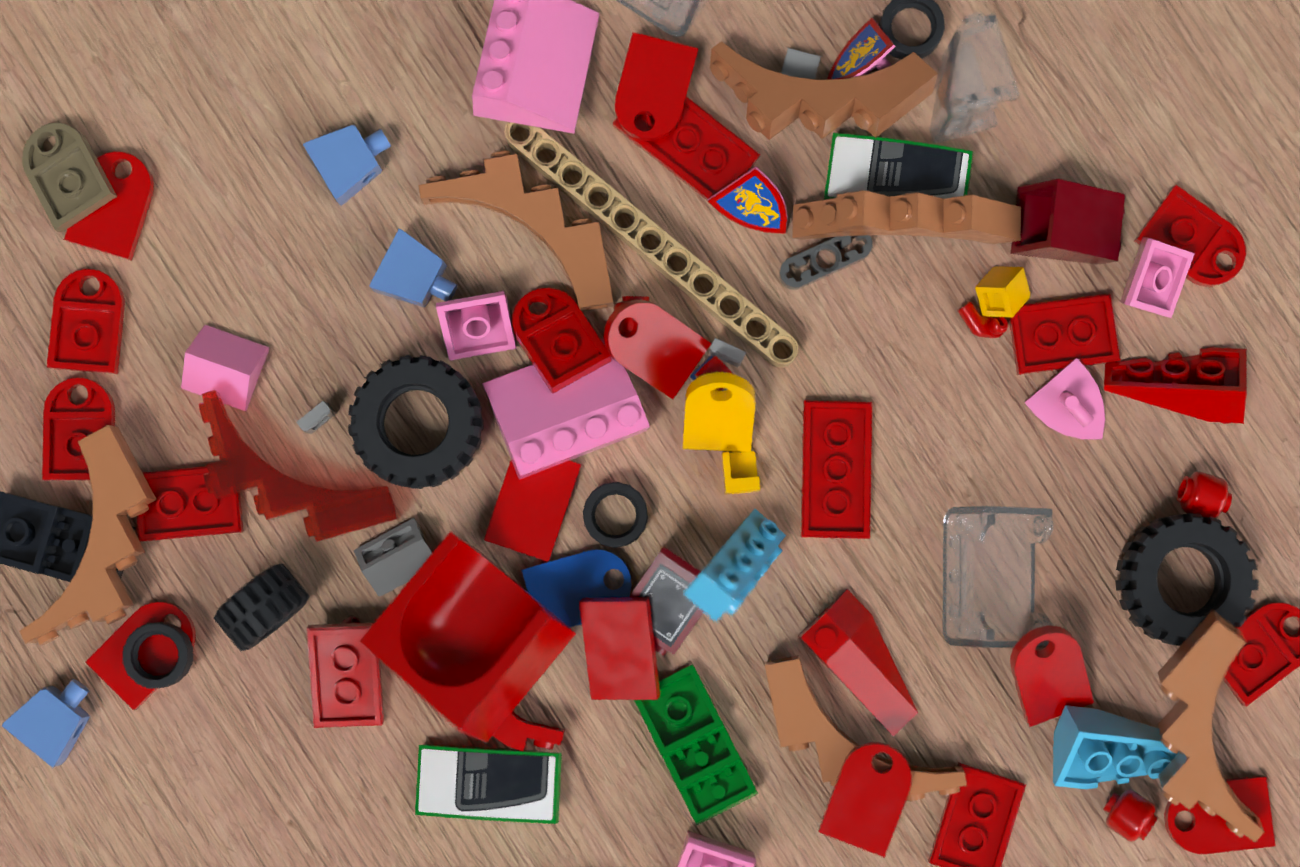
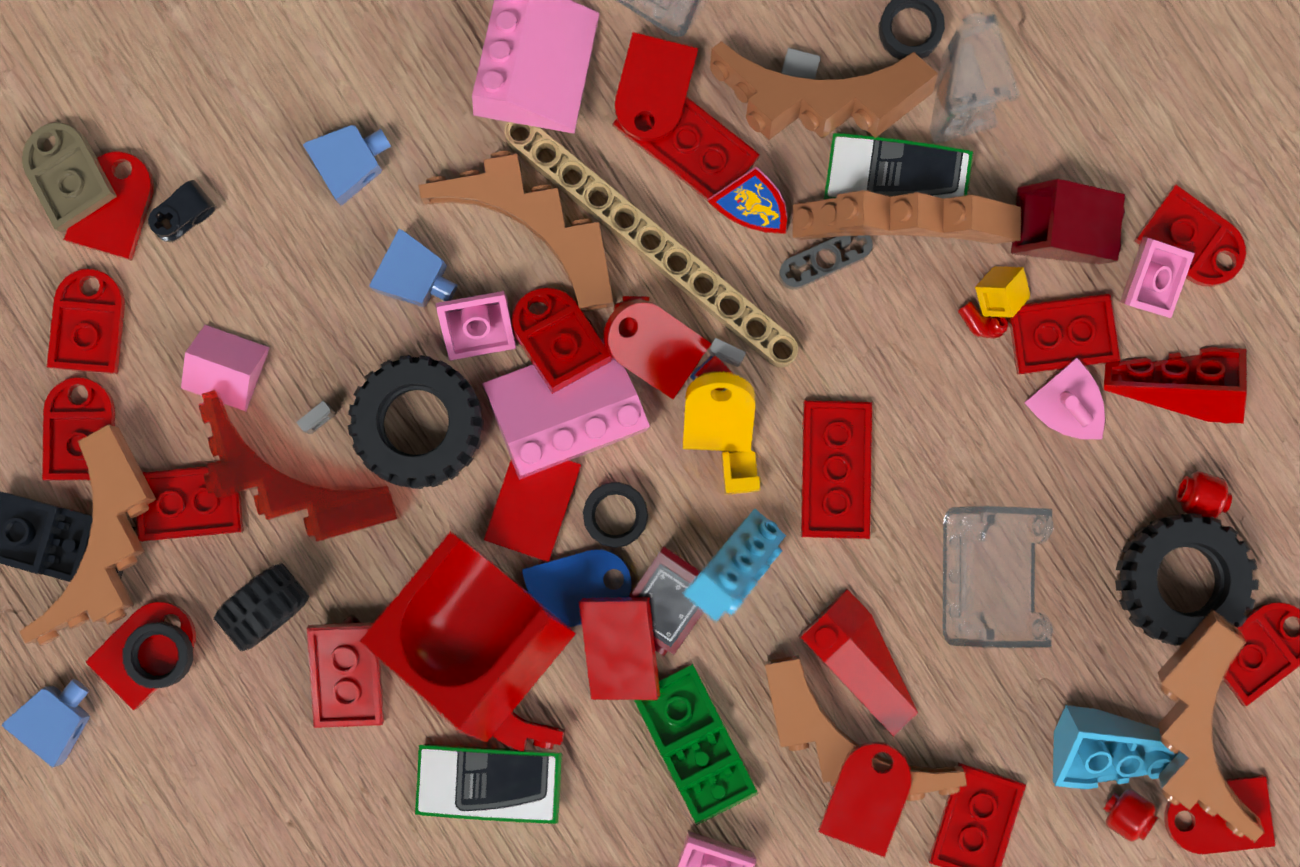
(183, 209): none -> black piece
(393, 557): light grey panel -> none
(863, 53): shield -> none
(1049, 676): red tile -> none

